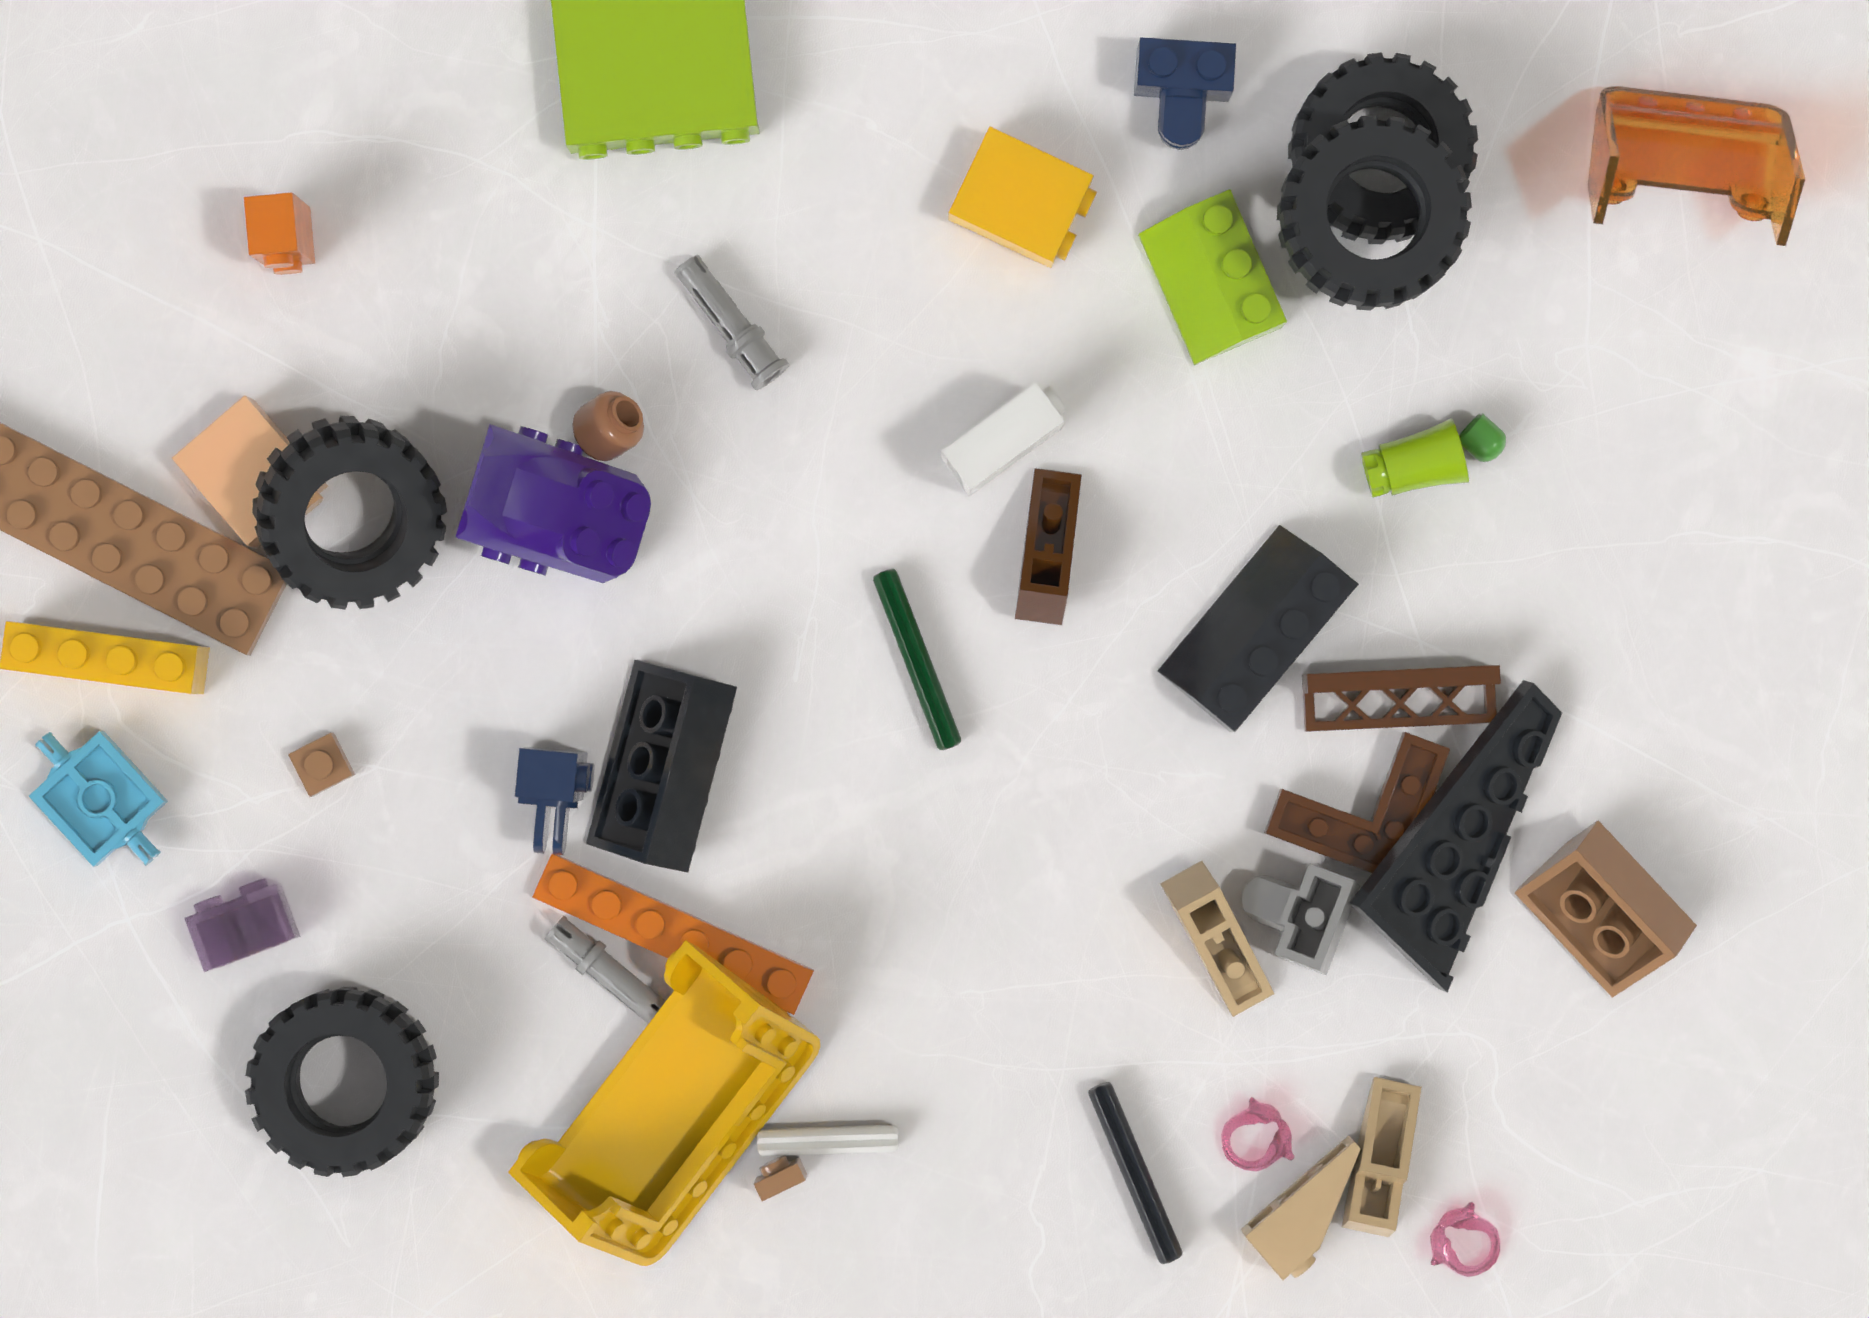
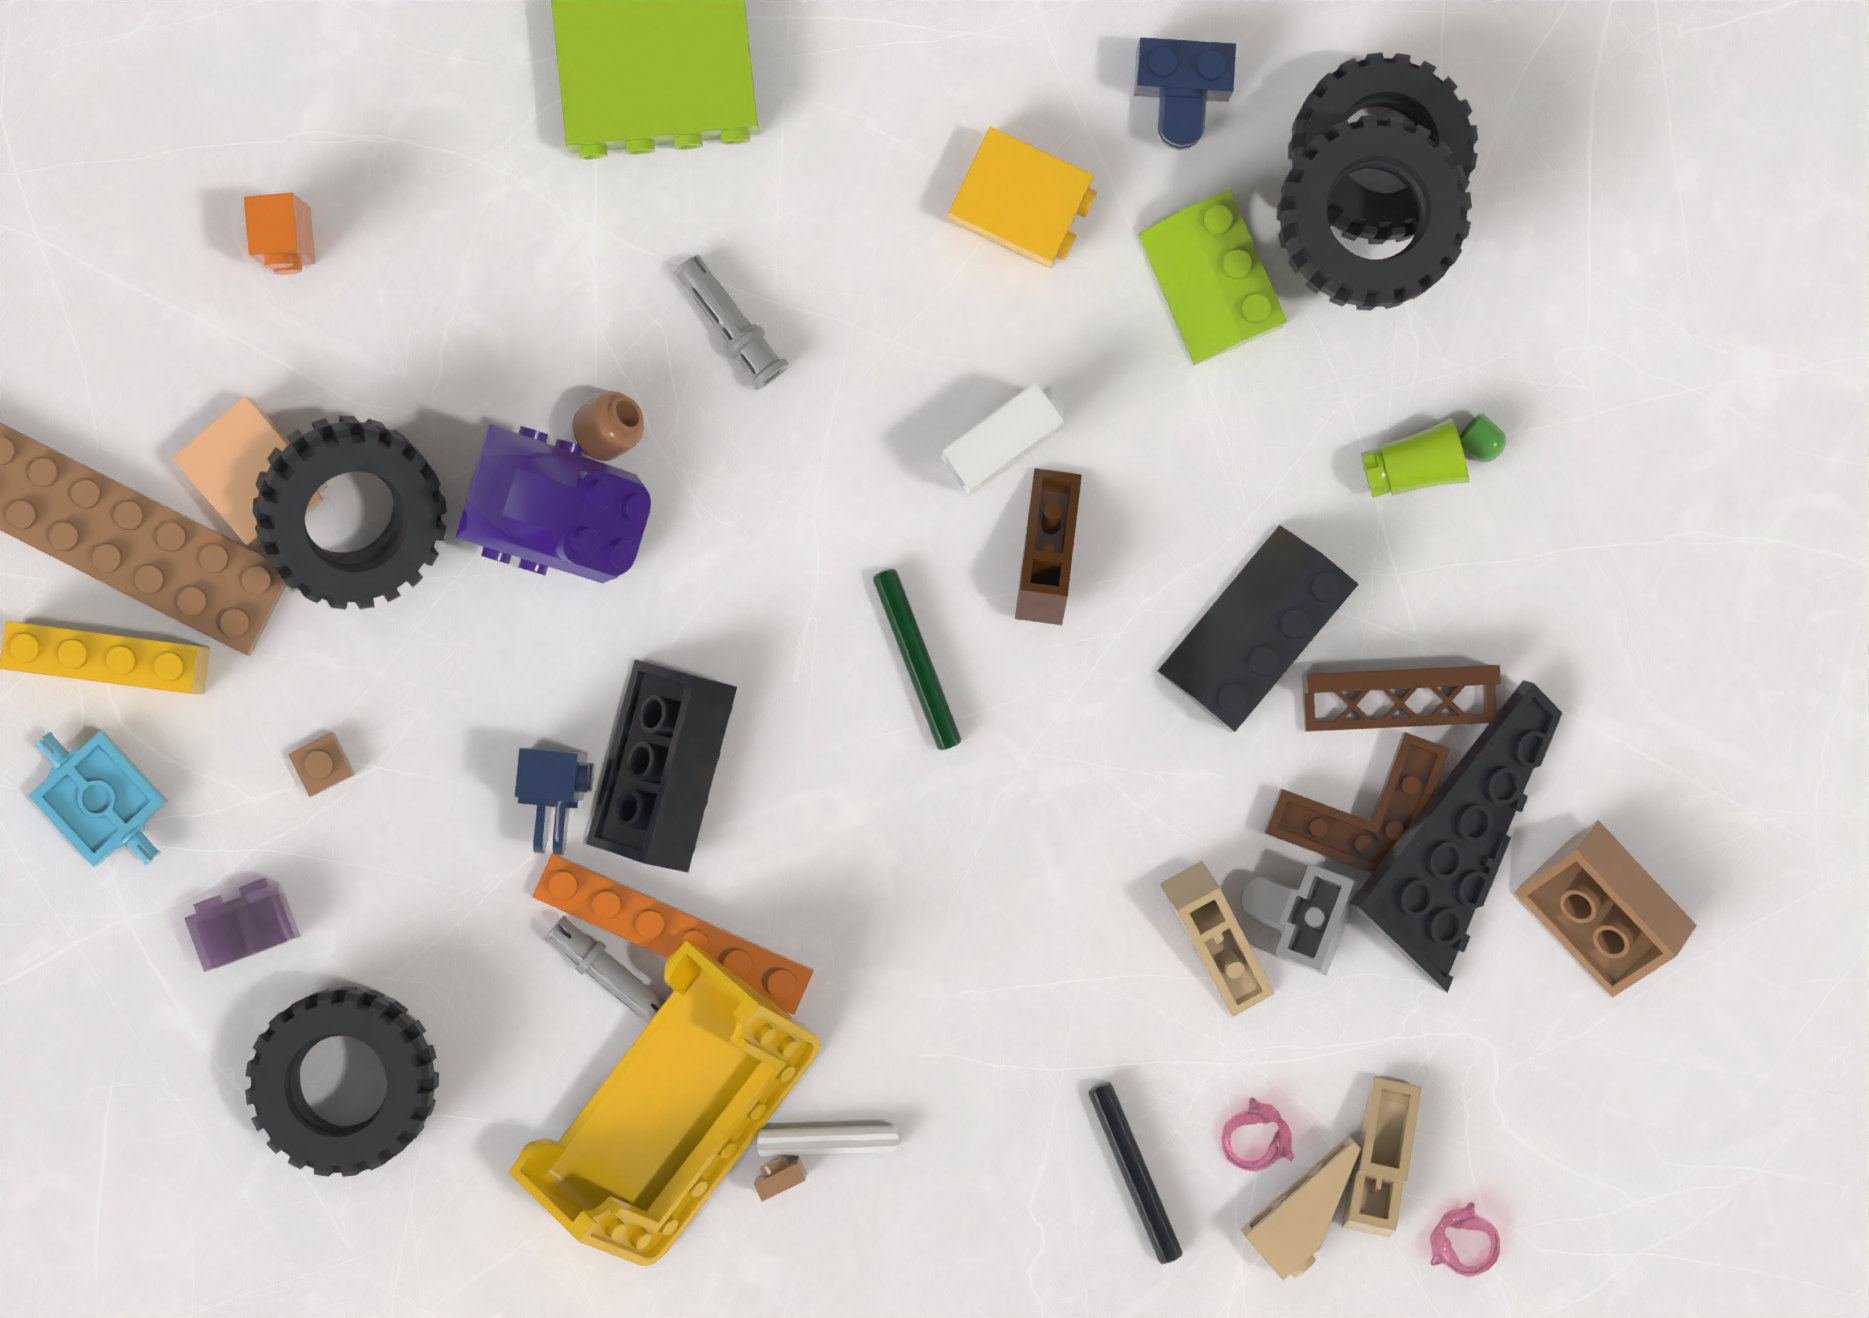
(1696, 147): clear orange windscreen -> none

